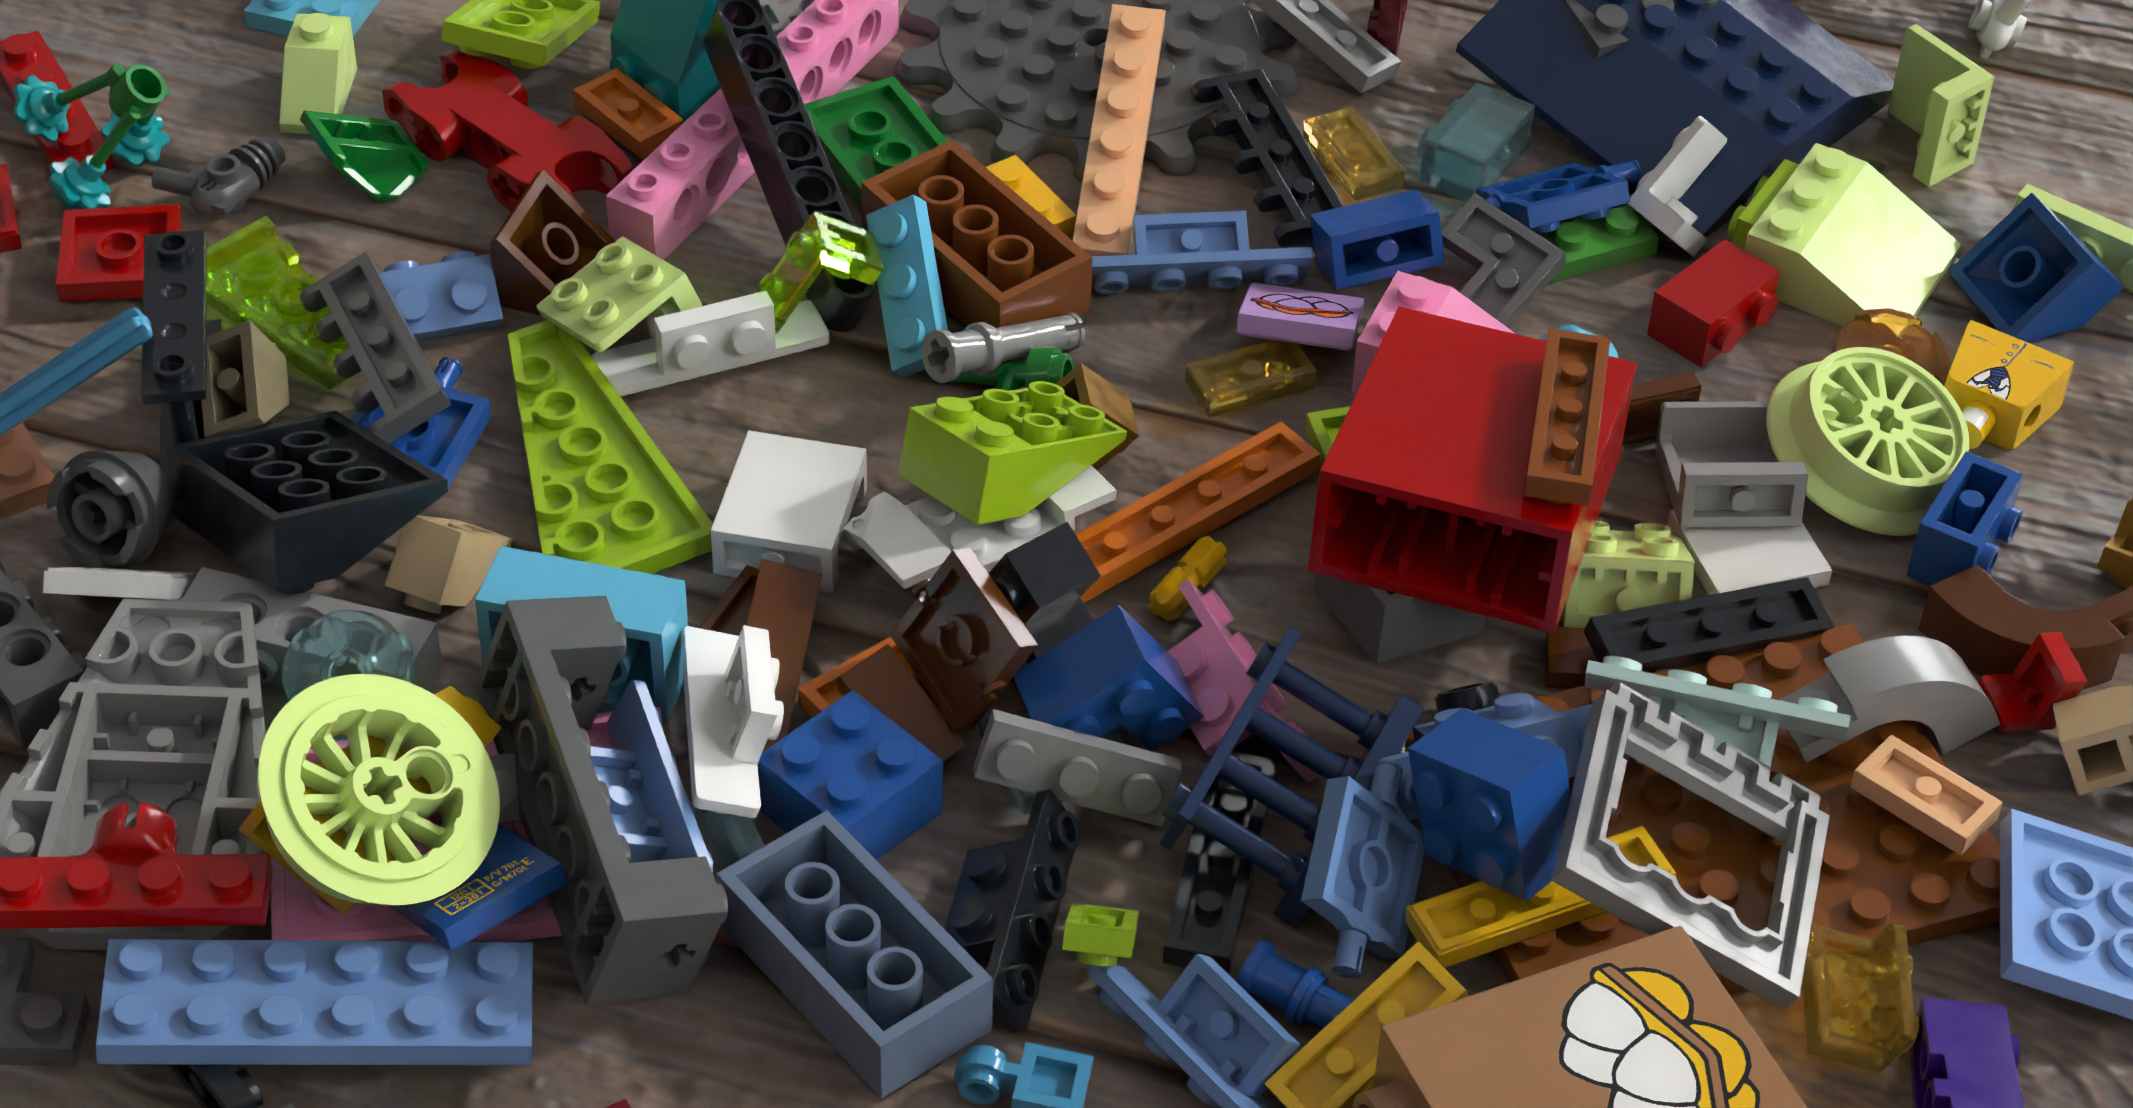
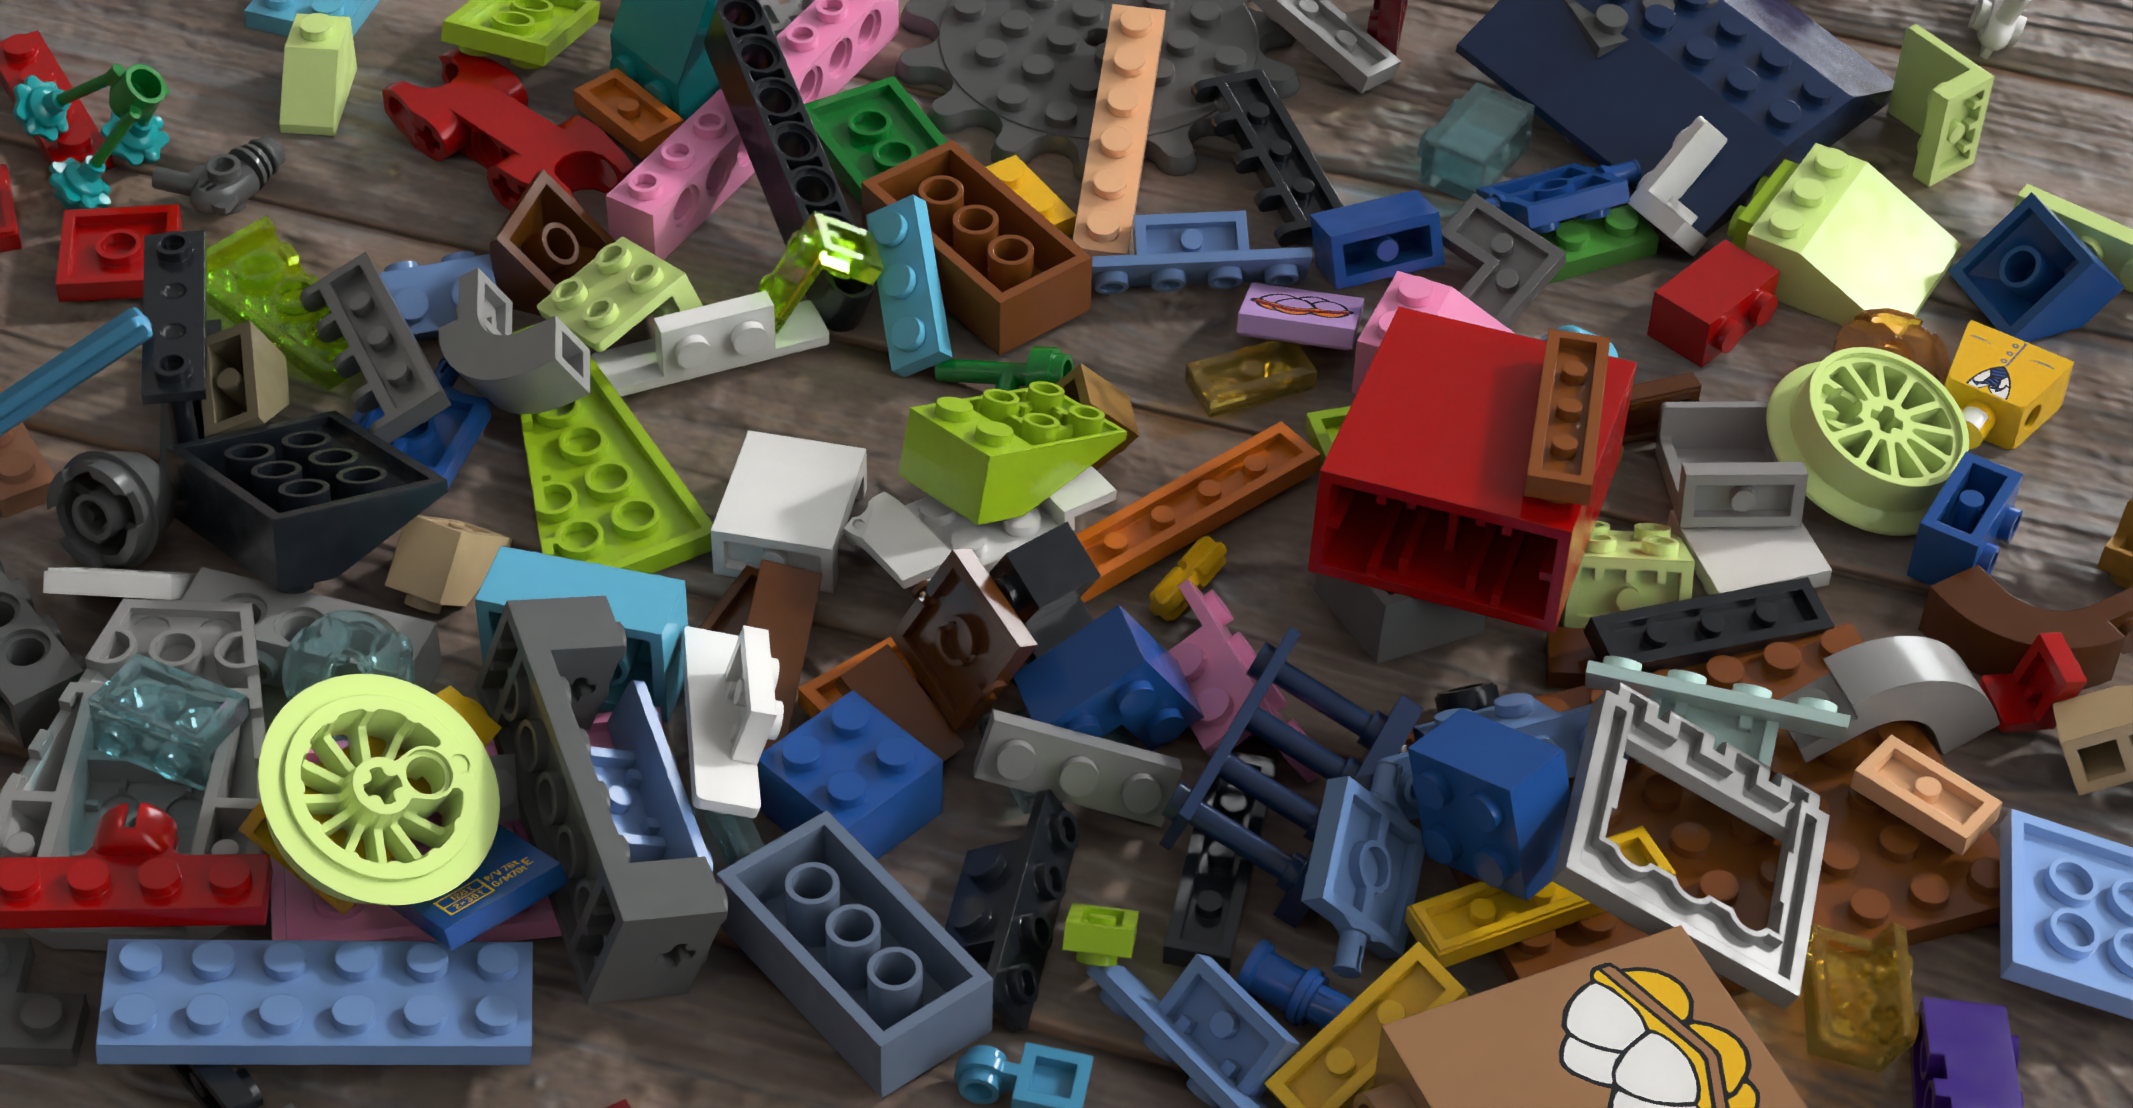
(164, 719): none -> clear light blue bracket
(368, 151): green slope -> none
(514, 371): none -> light grey arch
(984, 348): light grey pin -> none
(1353, 153): clear yellow plate -> none

